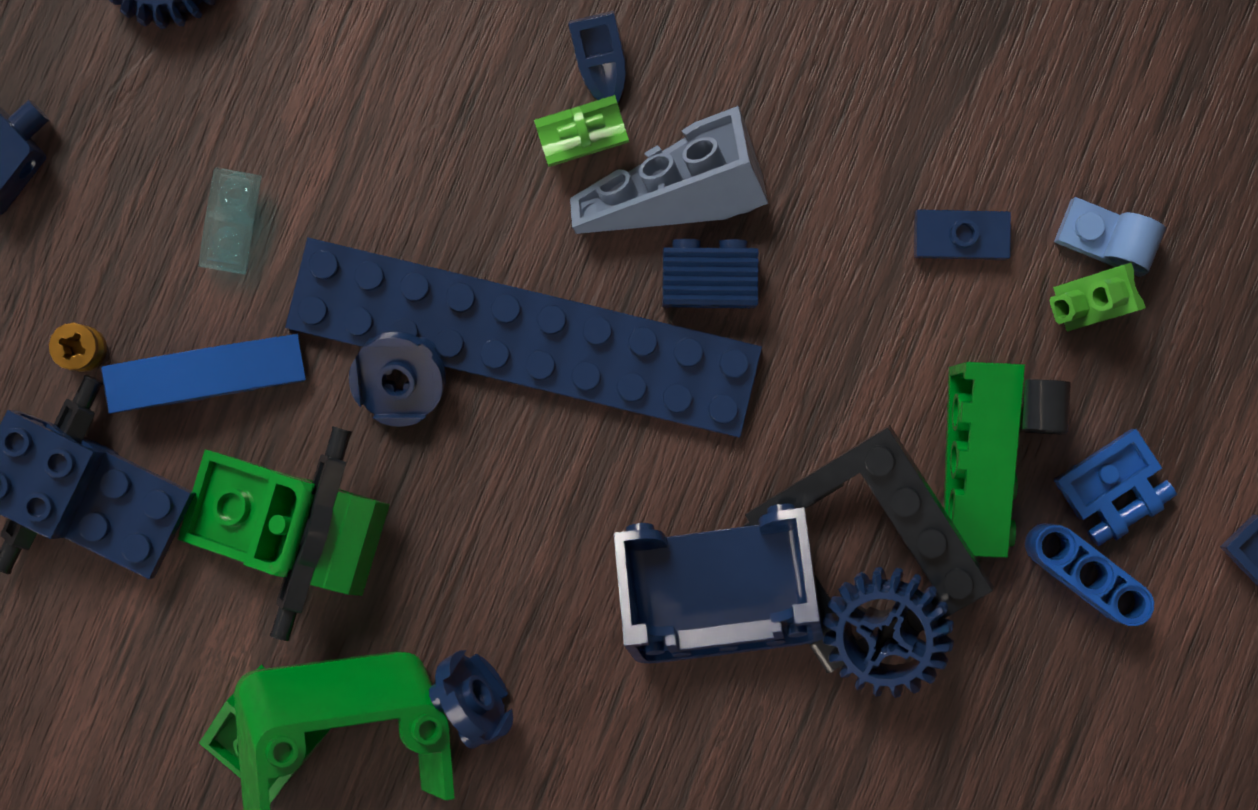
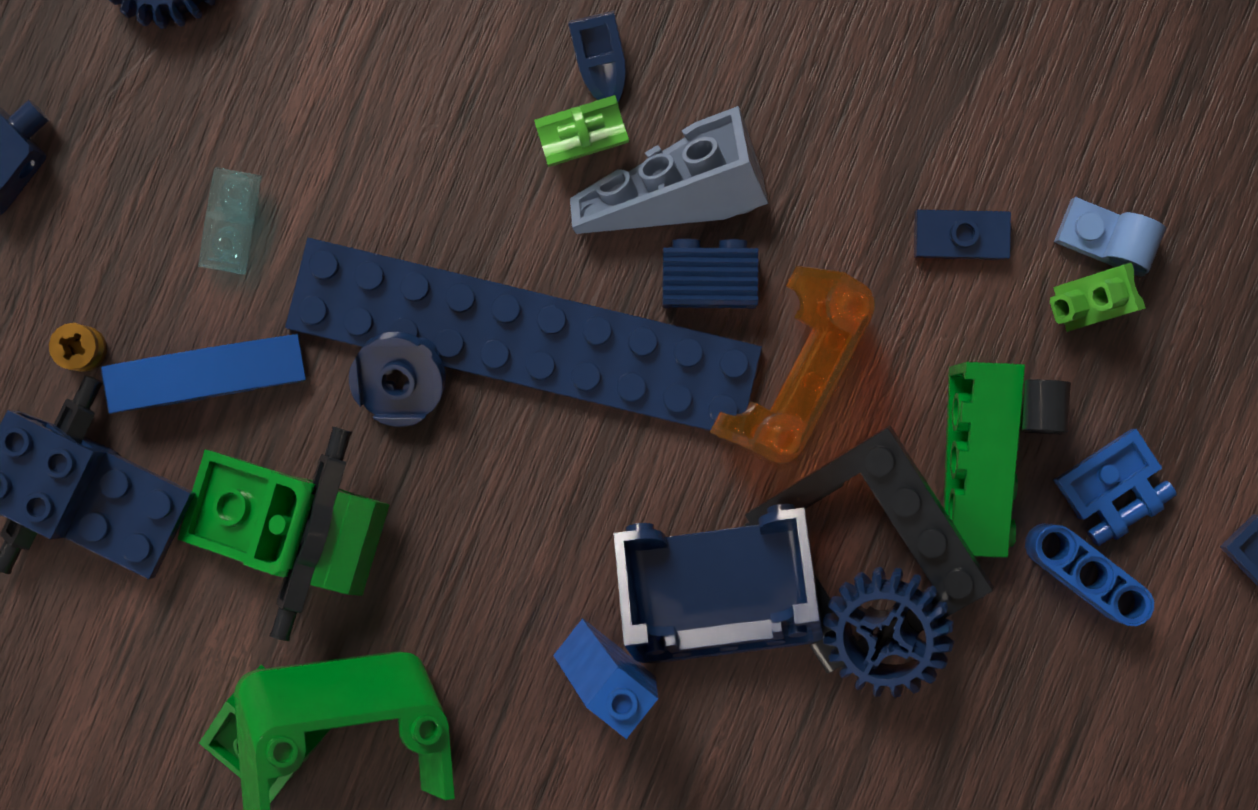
(471, 698): dark blue plate -> none
(607, 678): none -> blue slope
(840, 317): none -> clear orange windscreen

